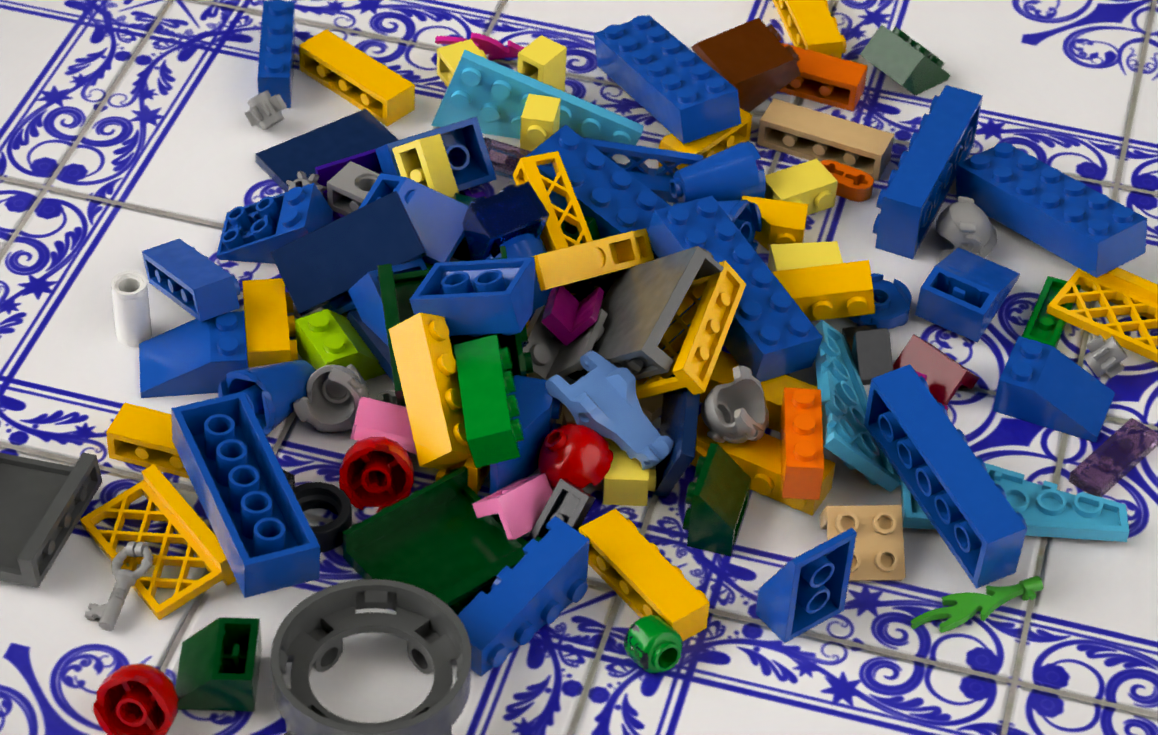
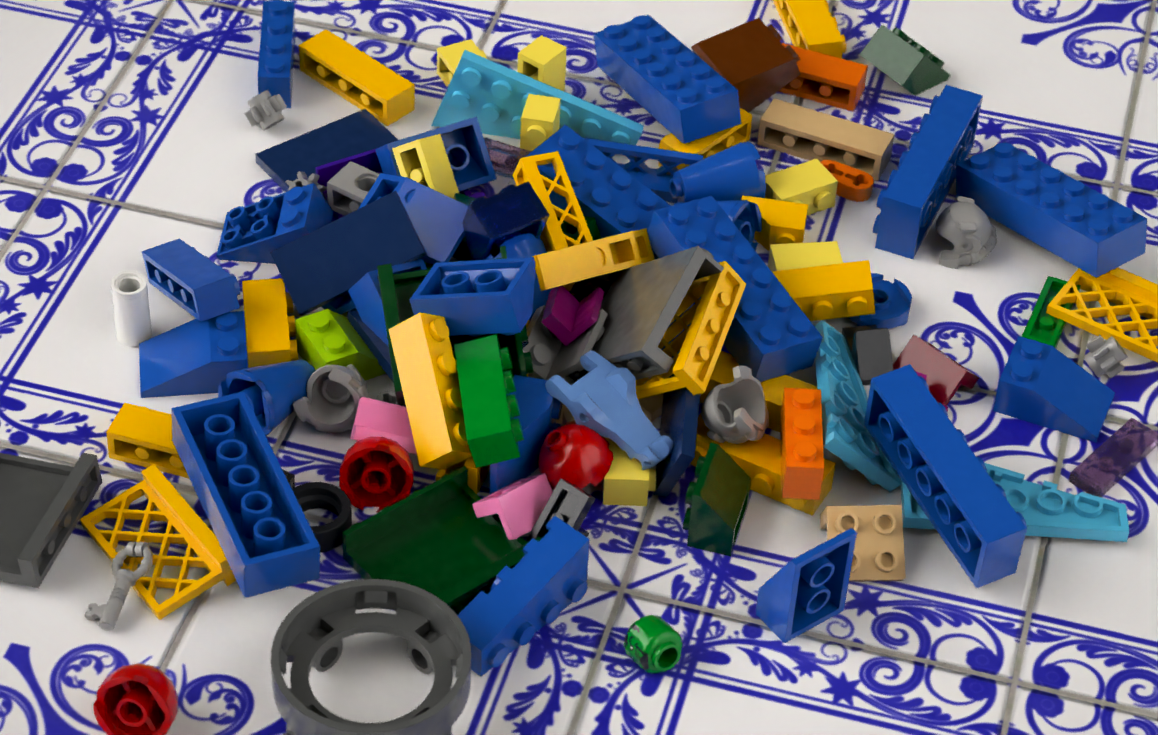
(220, 666): dark green slope -> none
(490, 46): dark pink piece -> none
(644, 575): yellow brick -> none
(964, 293): blue slope -> none
(966, 605): bright green piece -> none

